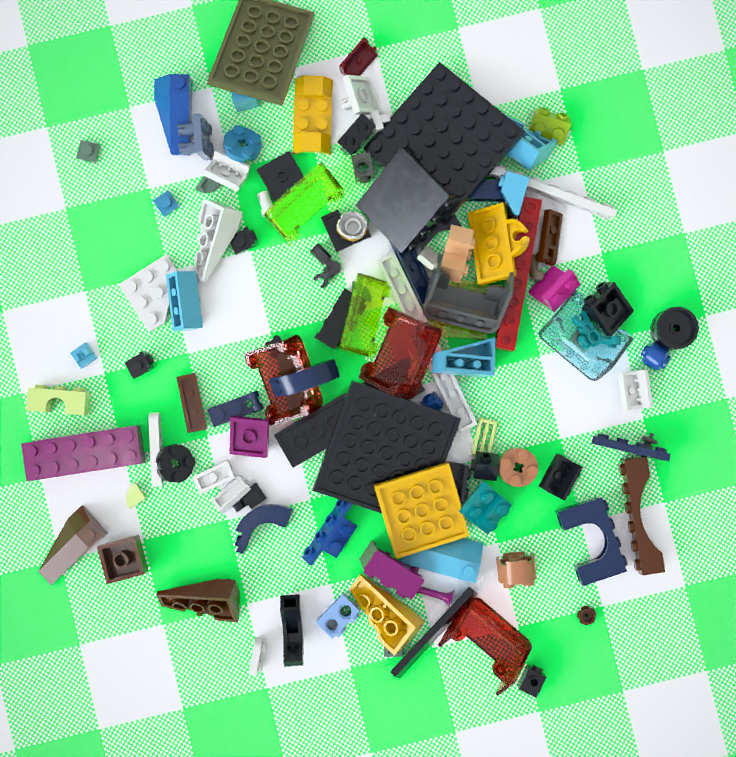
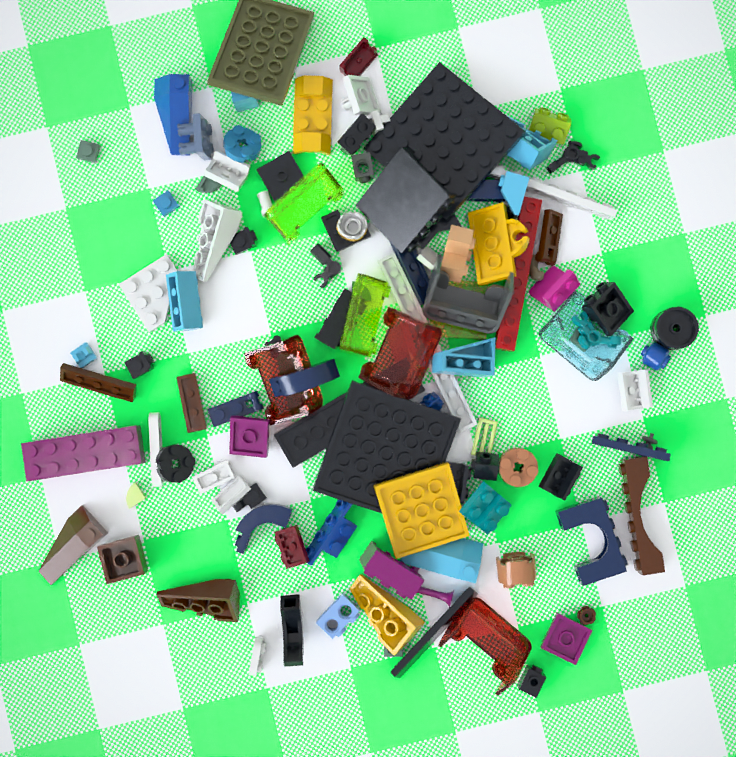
(41, 399): yellowish green arch -> none
(97, 382): none -> reddish brown plate
(291, 546): none -> dark red bracket
(566, 638): none -> magenta plate
(574, 155): none -> black piece

